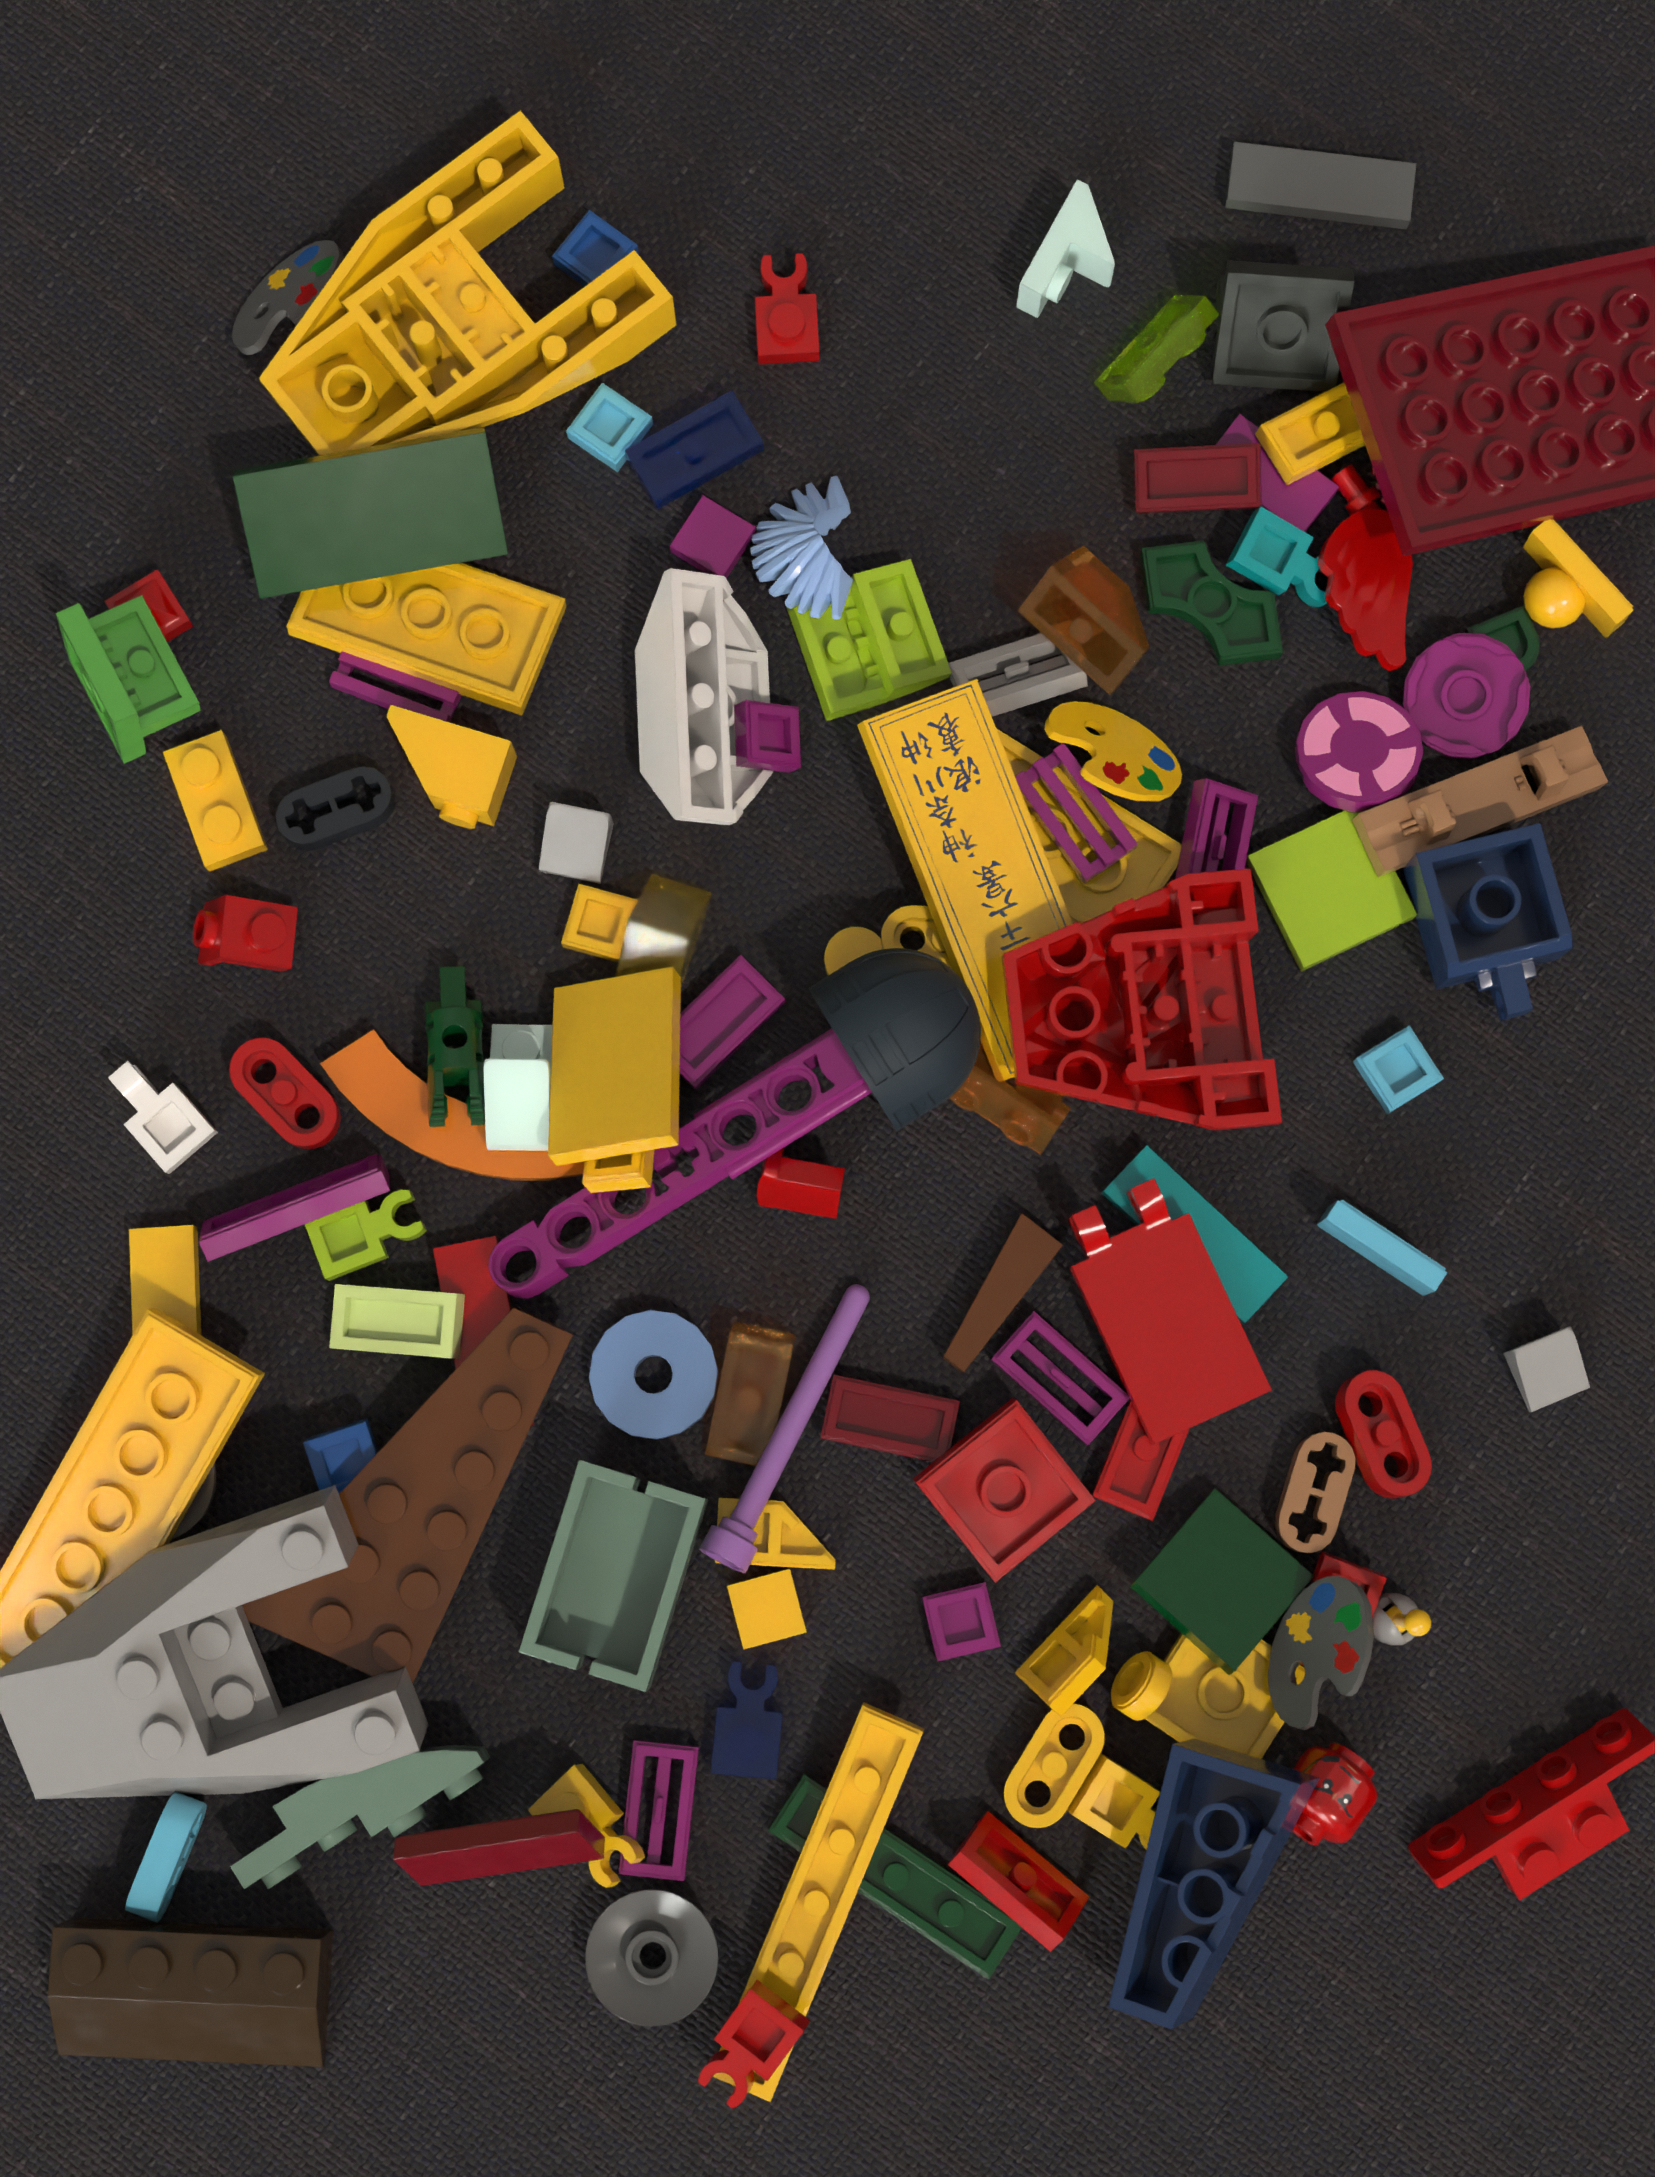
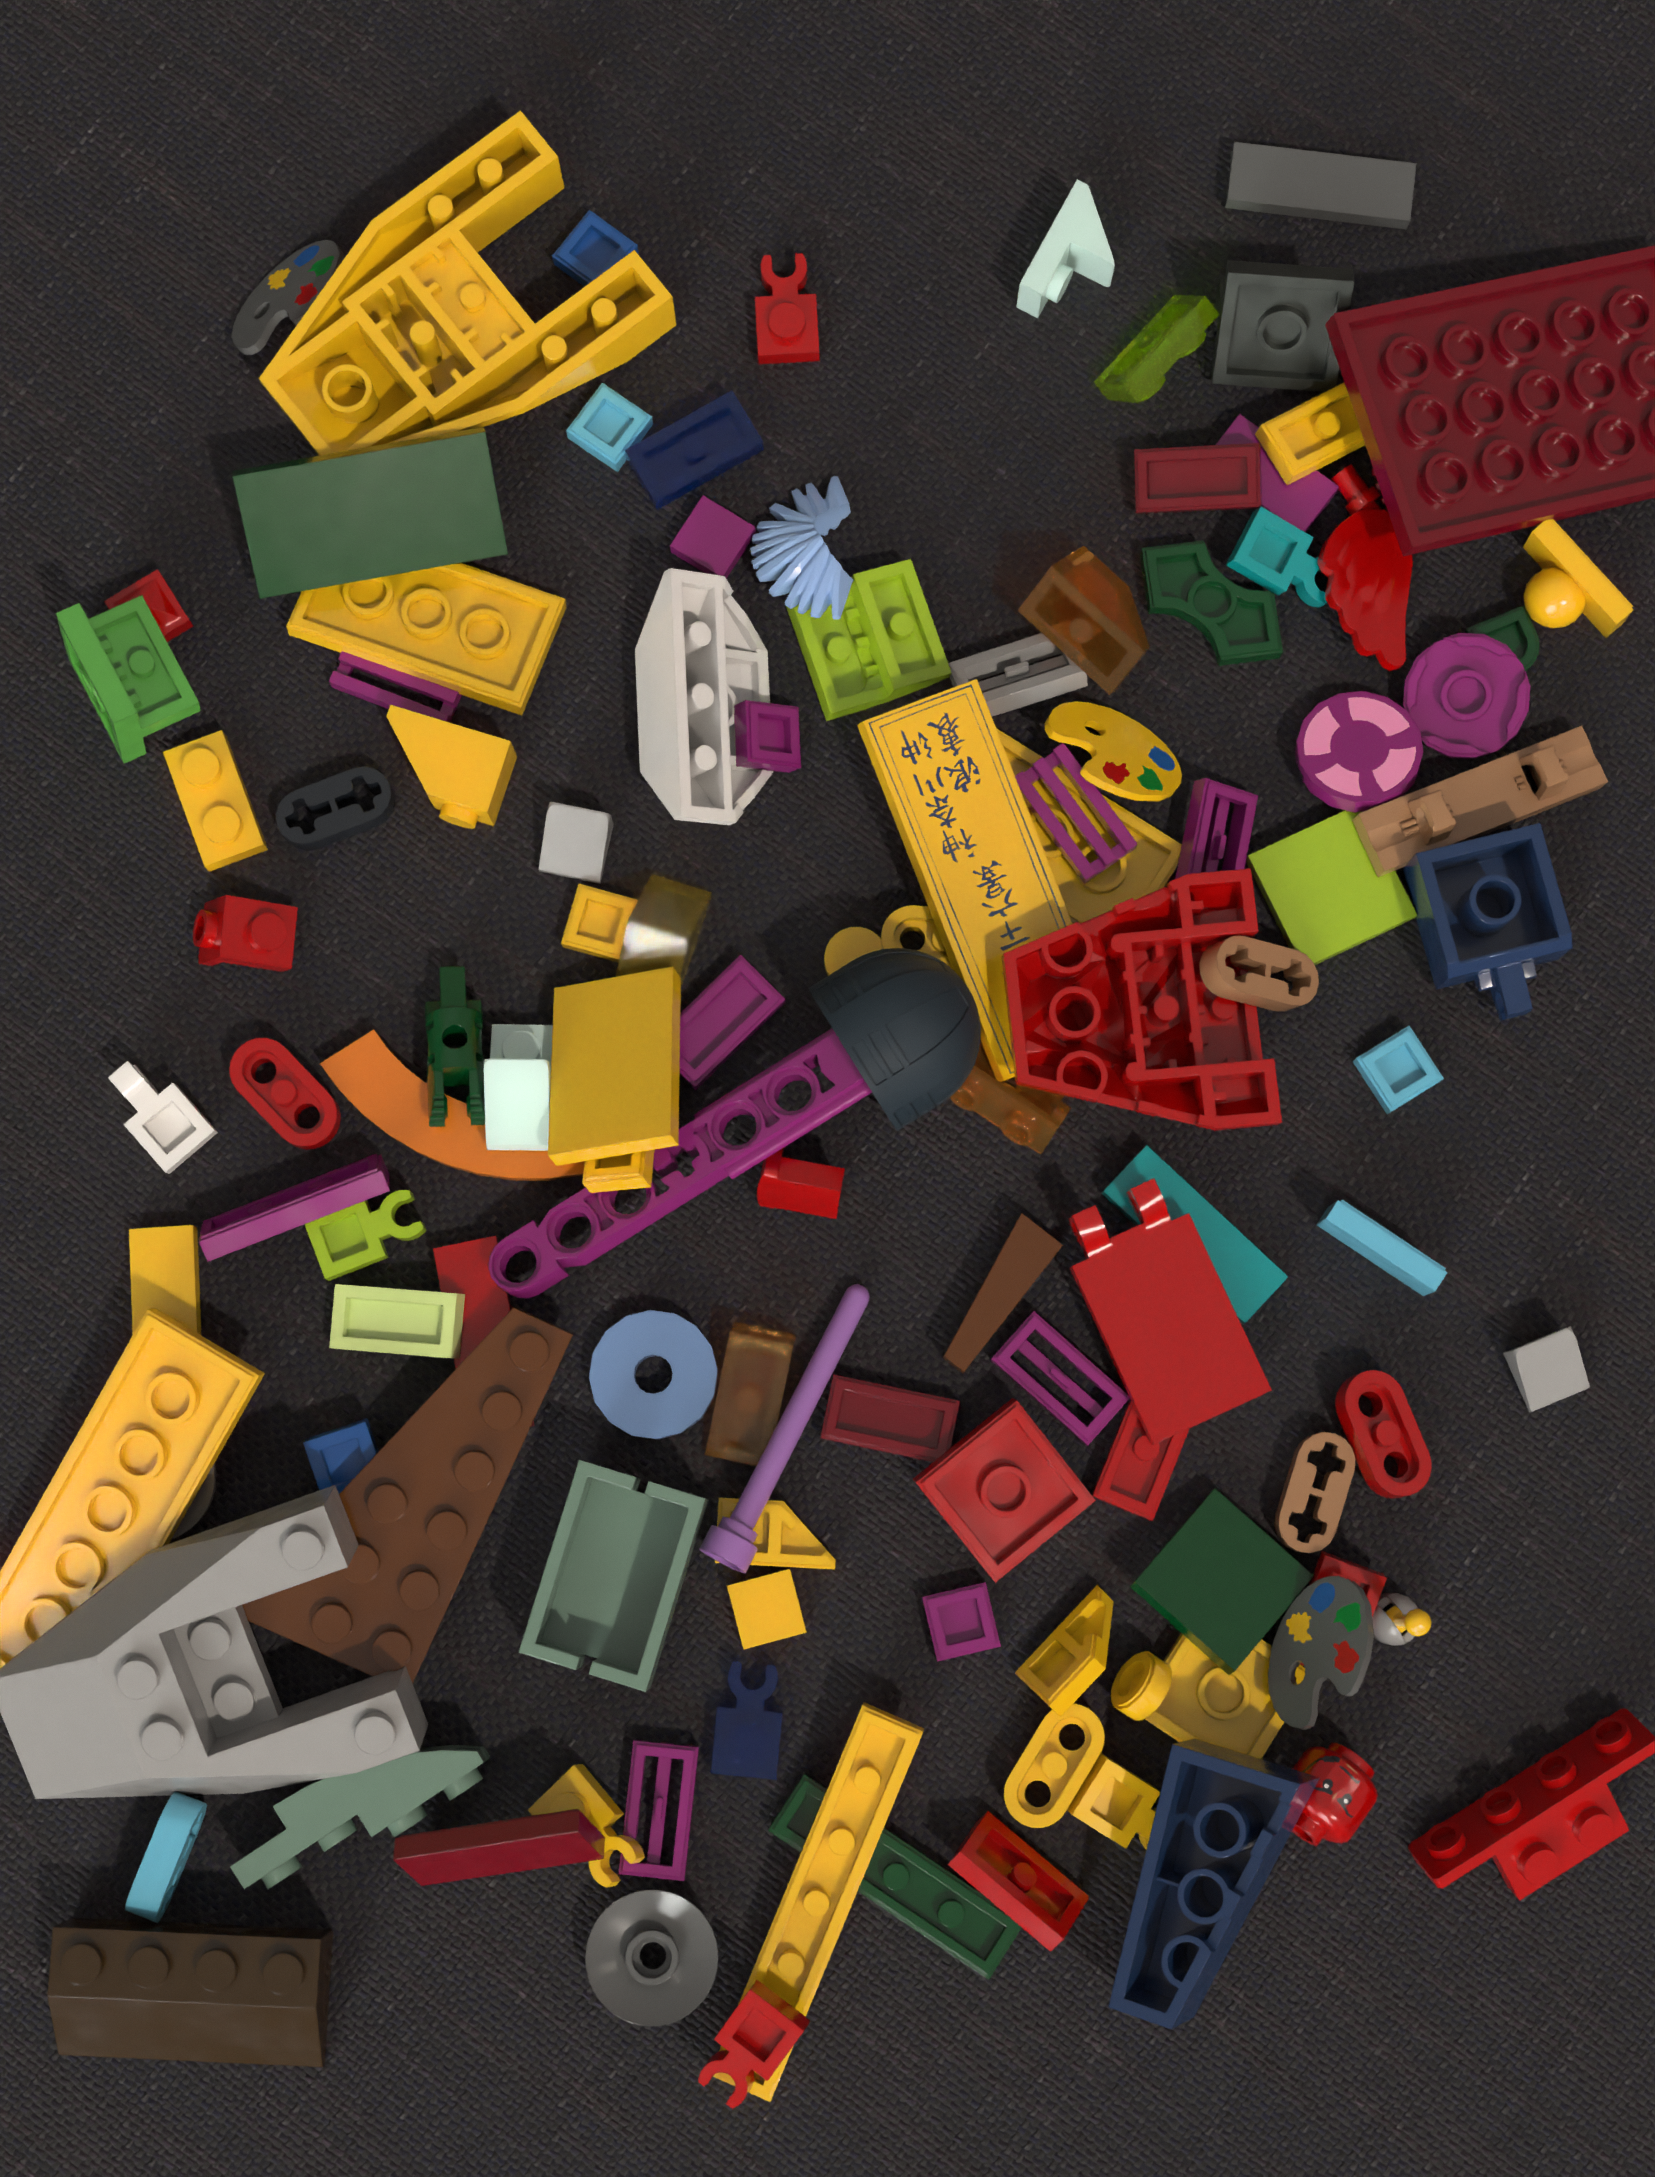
(1261, 961): none -> medium nougat beam

